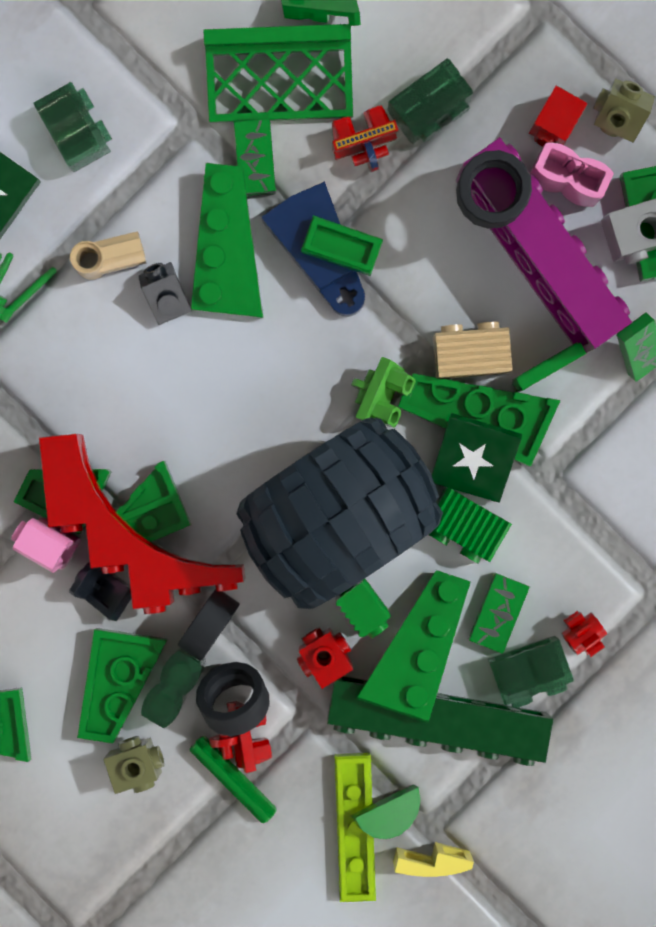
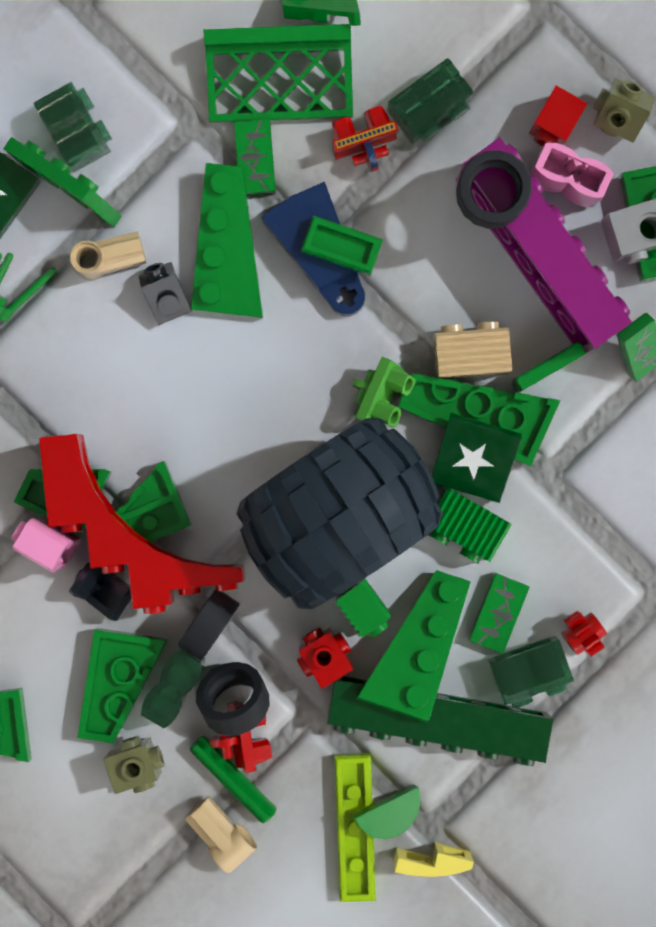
(58, 175): none -> green wing
(227, 841): none -> tan piece

